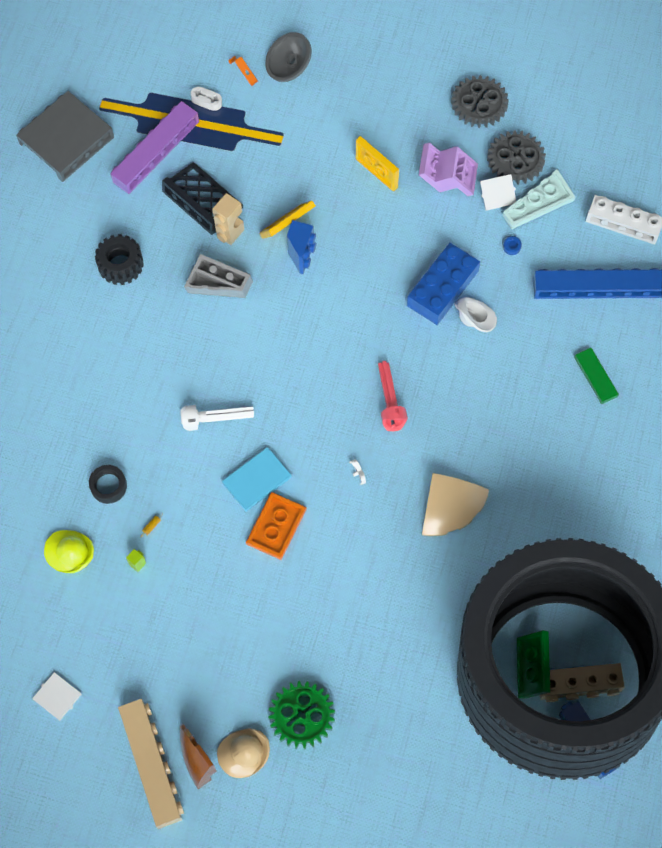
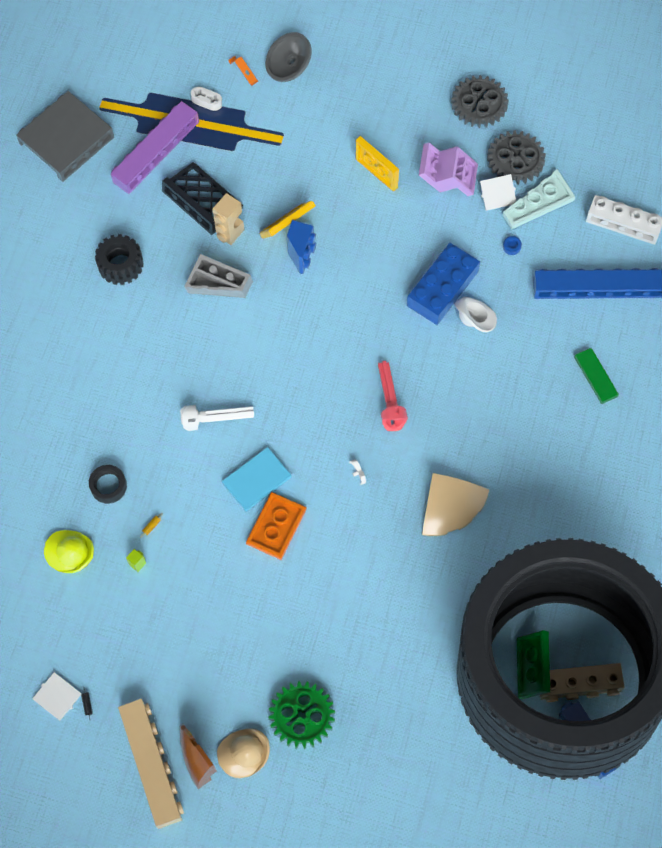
(86, 703): none -> black piece

